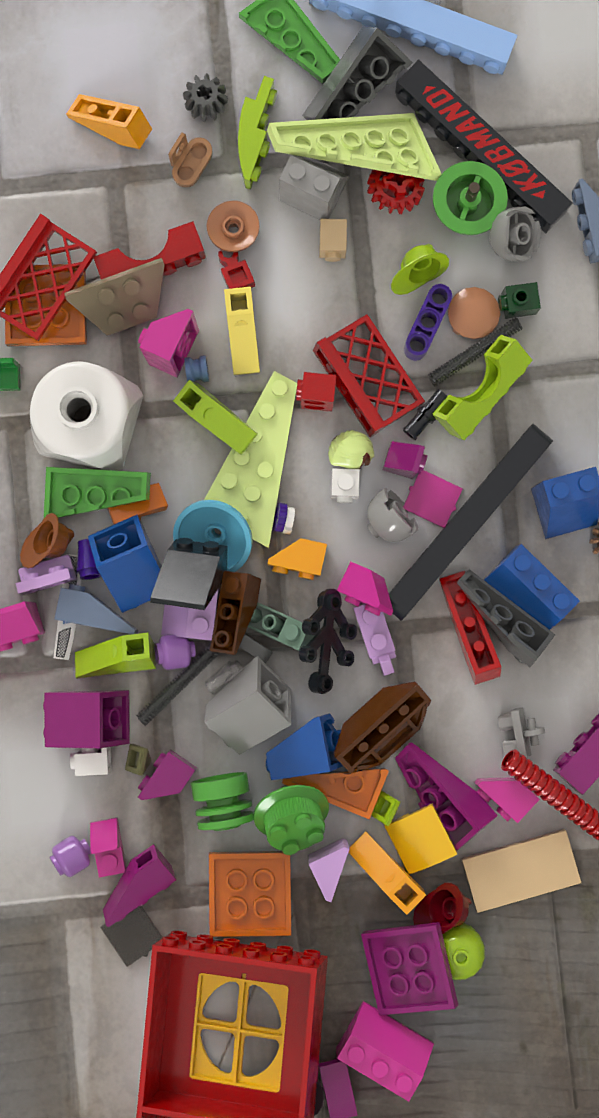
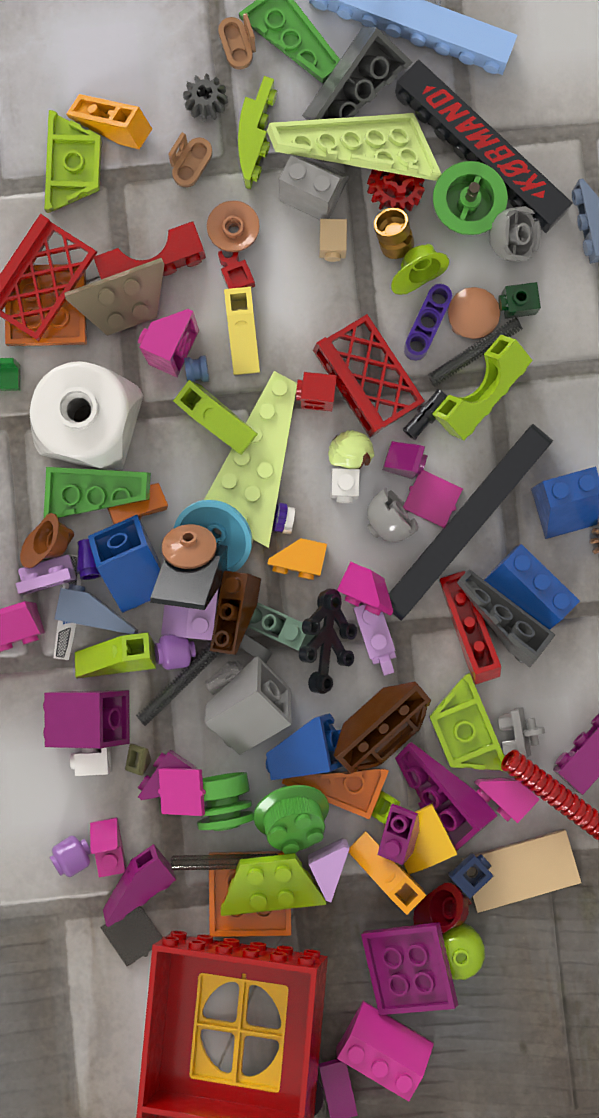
(71, 162): none -> lime wing
(181, 791): none -> dark pink piece
(189, 546): none -> nougat dish
(210, 862): none -> clear smoke axle
(237, 41): none -> medium nougat bracket
(270, 885): none -> lime wing
(393, 233): none -> pearl gold wheel
(399, 834): none -> magenta slope
(466, 729): none -> lime wing
(471, 884): none -> dark blue brick

